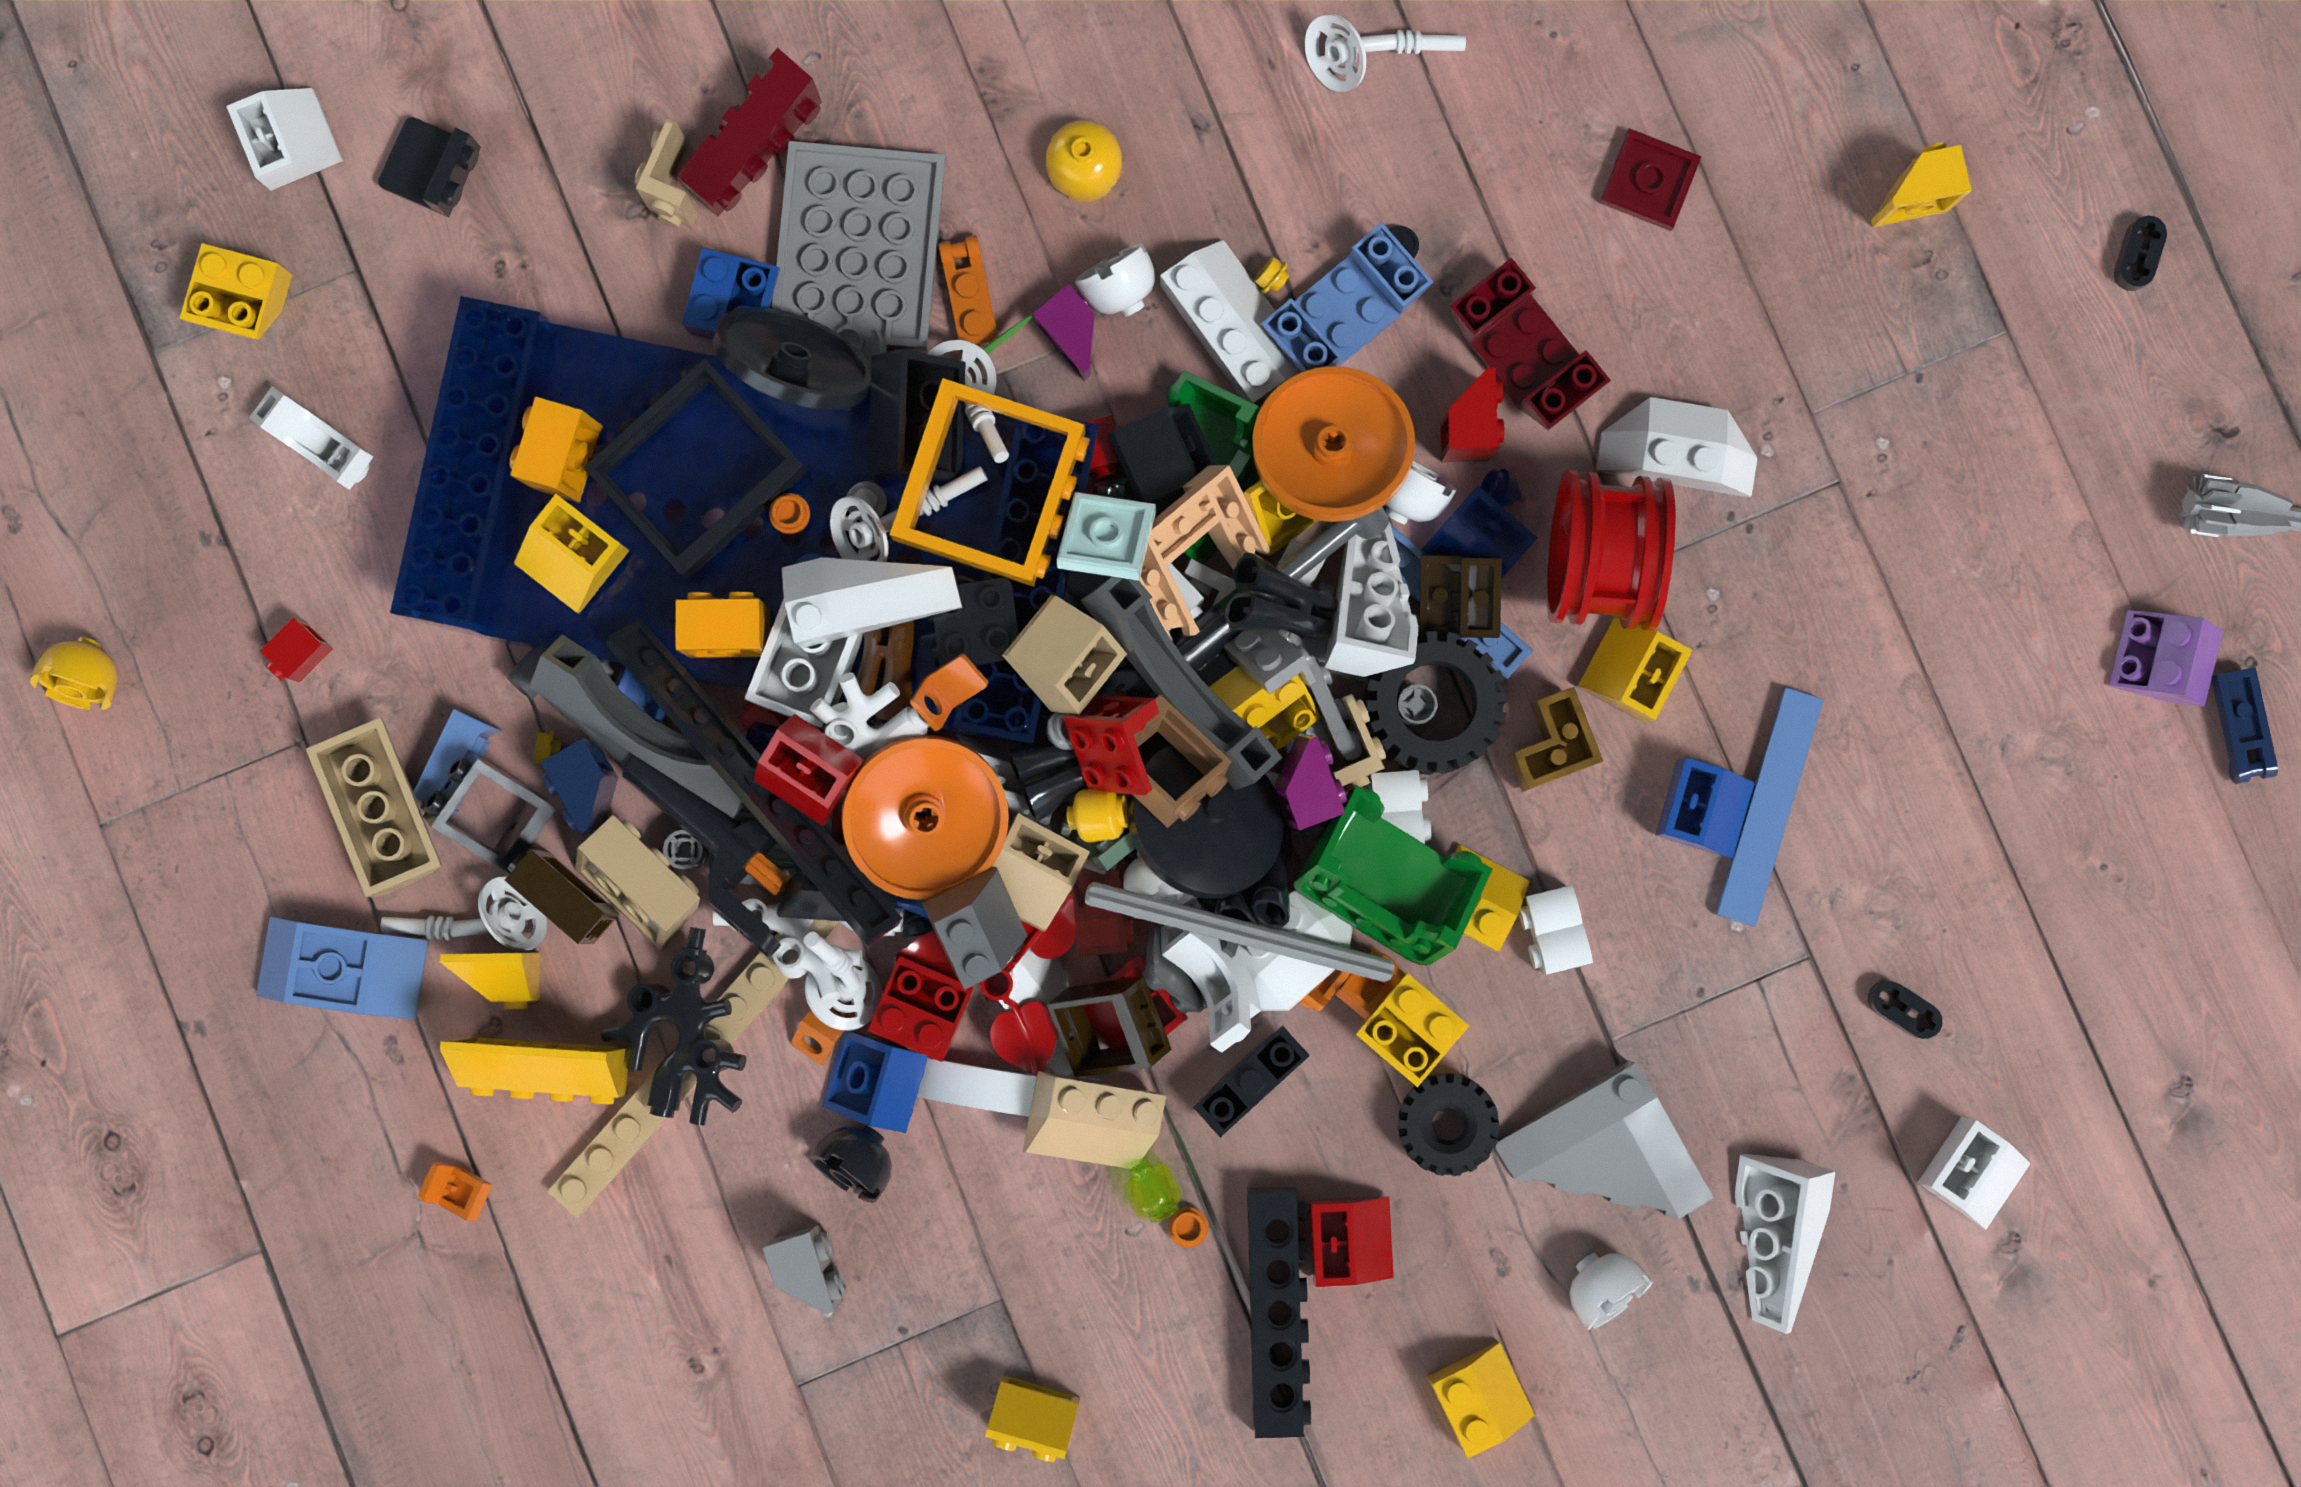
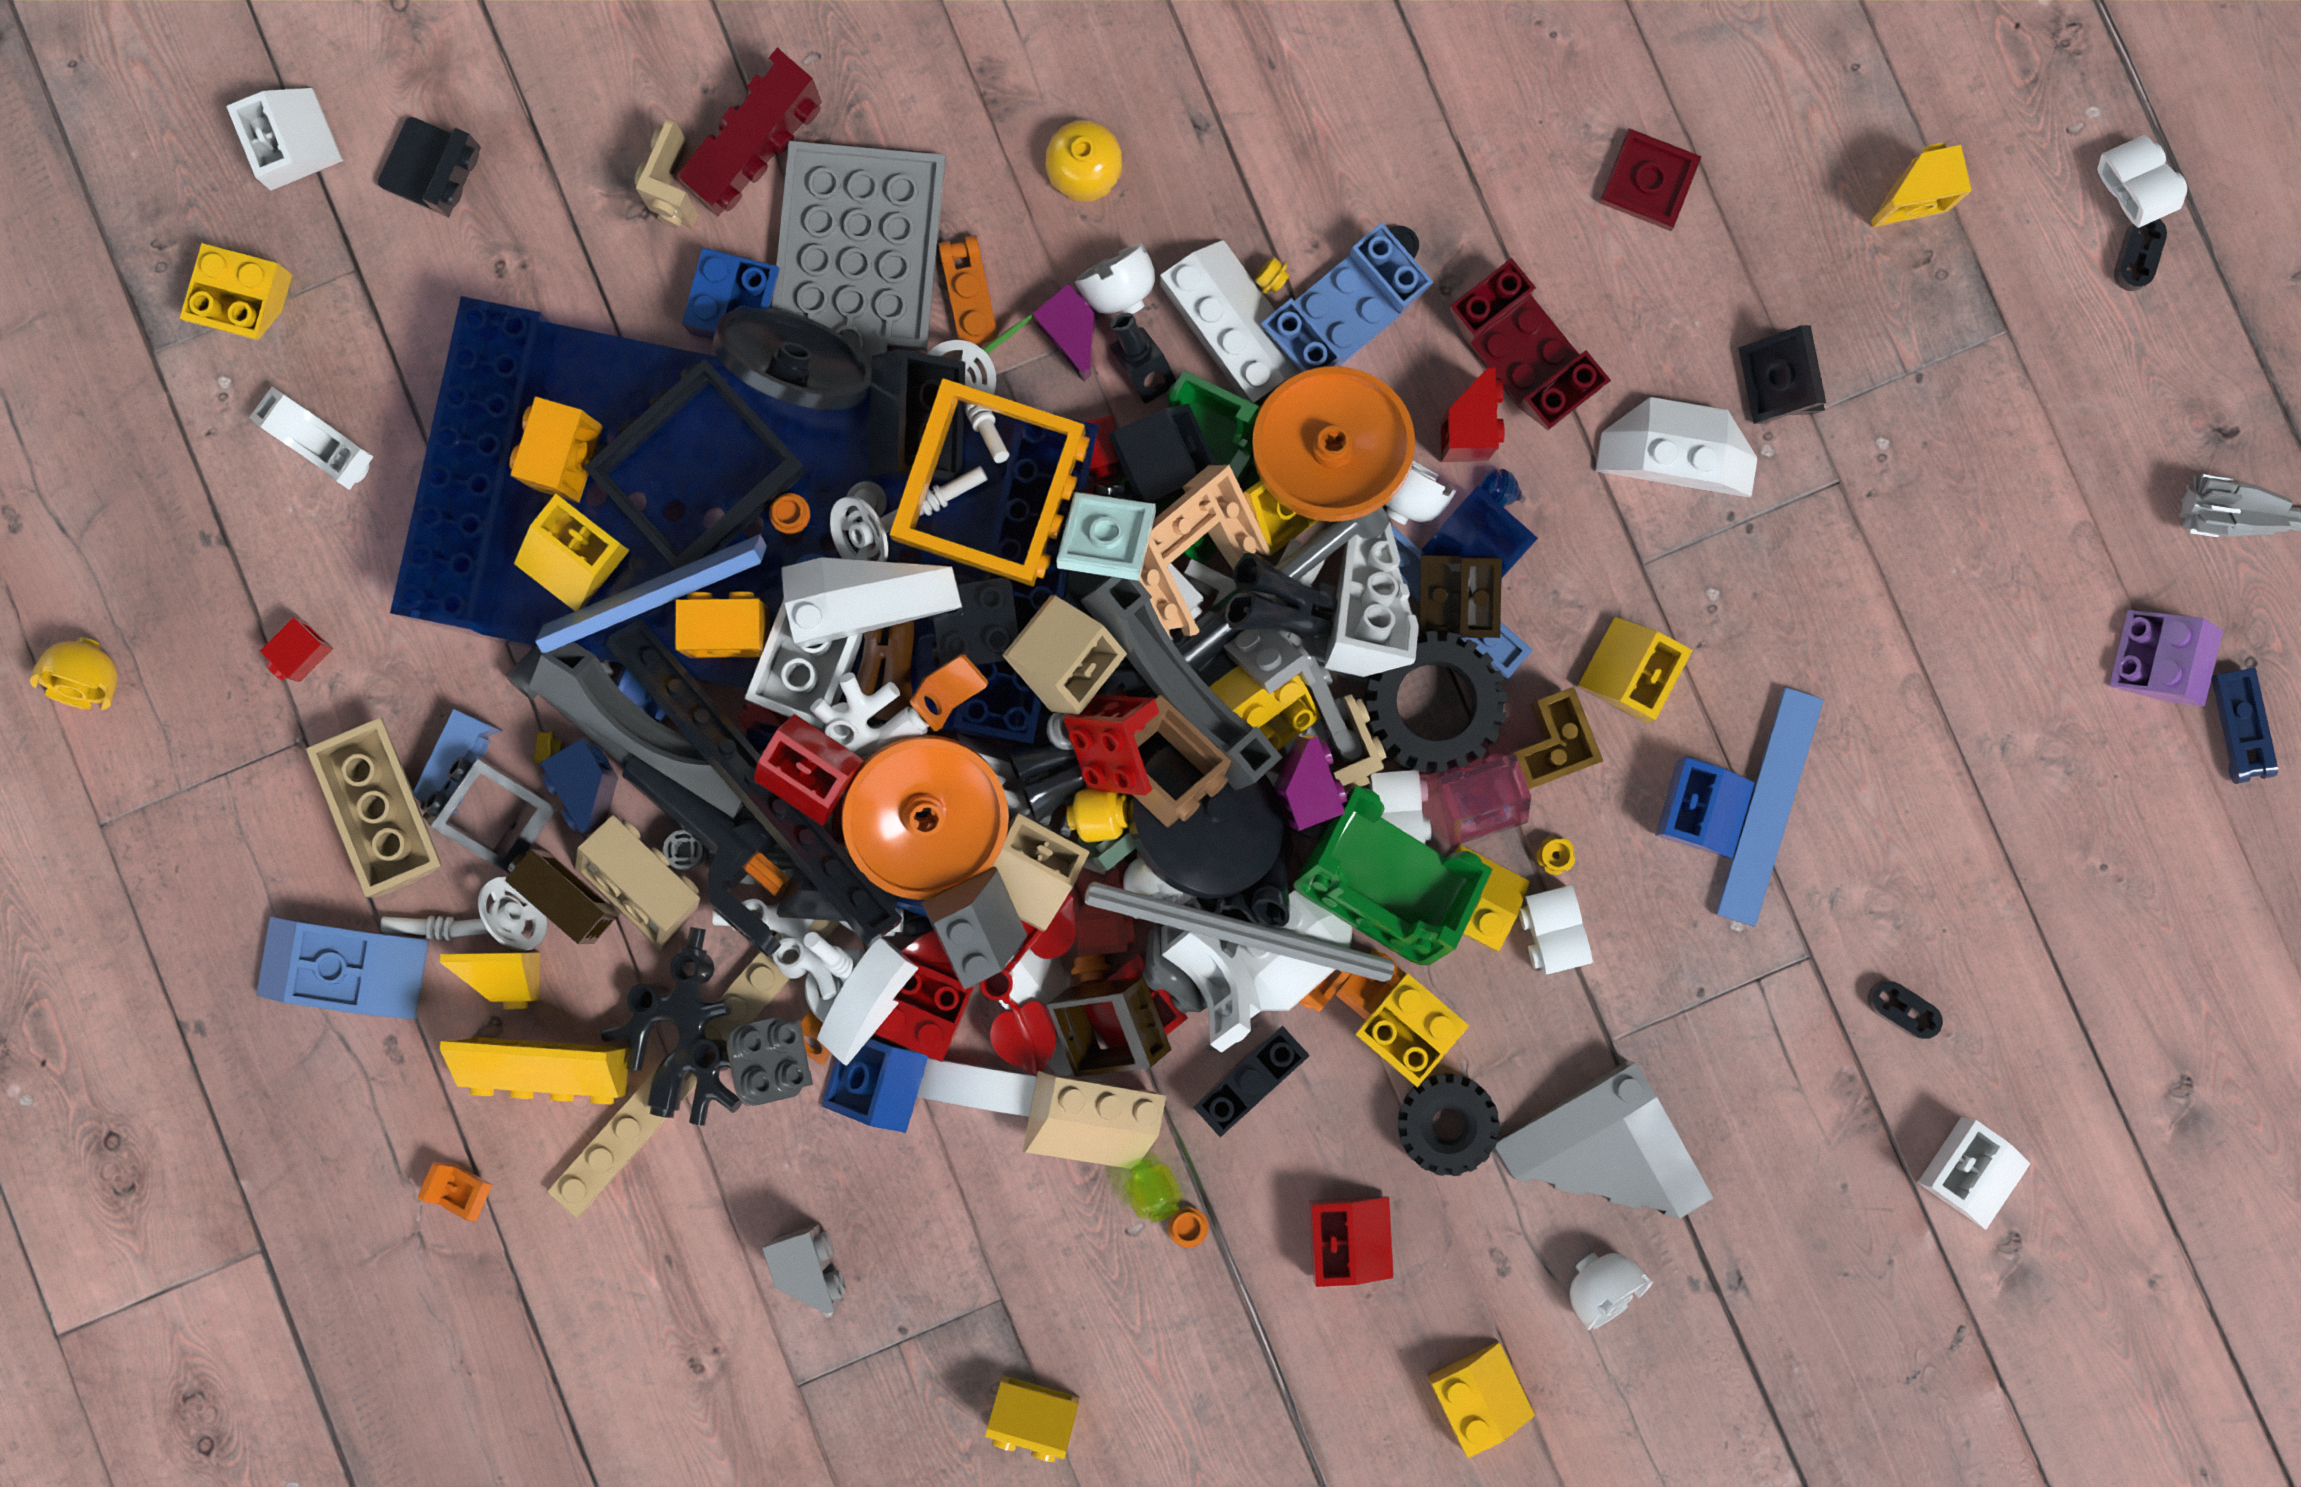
(651, 594): none -> medium blue tile
(768, 1060): none -> dark grey piece
(855, 1161): black cylinder -> none
(865, 1000): none -> white slope
(1090, 969): none -> orange plate
(1140, 356): none -> black bracket
(1270, 1417): black brick -> none
(1346, 48): white dish -> none
(1417, 699): light grey wheel -> none
(1484, 798): none -> clear pink slope
(1563, 847): none -> yellow plate
(1611, 550): red wheel -> none
(1783, 375): none -> black bracket
(1783, 1221): white wedge -> none
(2142, 180): none -> white brick

